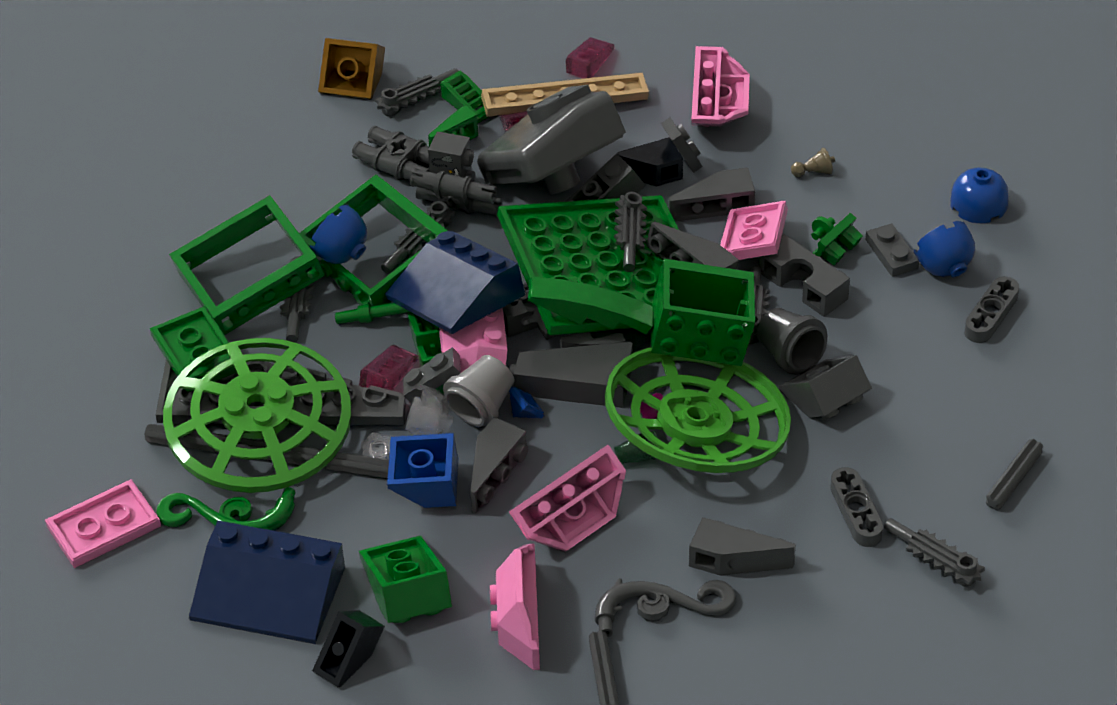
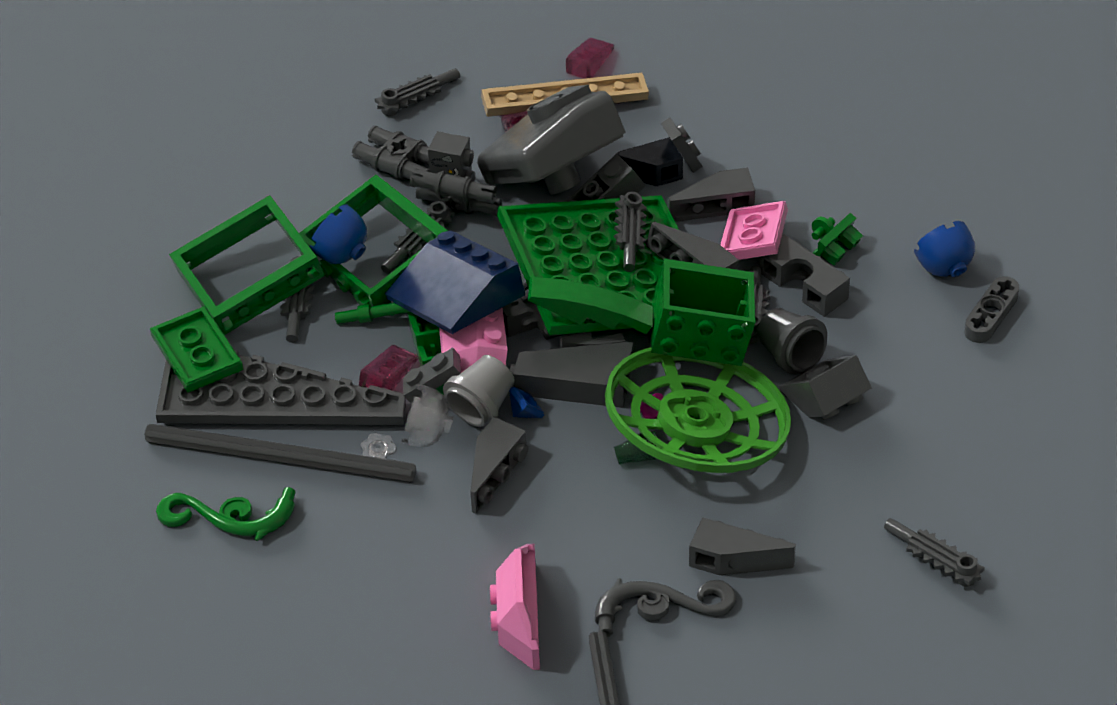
(102, 523): bright pink tile -> none
(259, 422): bright green dish -> none
(267, 582): dark blue slope -> none
(347, 646): black slope -> none
(351, 68): pearl gold slope -> none
(406, 579): green slope -> none
(424, 469): blue slope -> none
(460, 83): green slope -> none
(460, 123): green slope -> none
(573, 503): bright pink wedge -> none
(718, 88): bright pink wedge -> none
(818, 163): dark tan piece -> none
(853, 518): dark grey beam -> none
(892, 250): dark grey plate -> none
(979, 195): blue cylinder -> none
(1014, 474): dark grey axle -> none

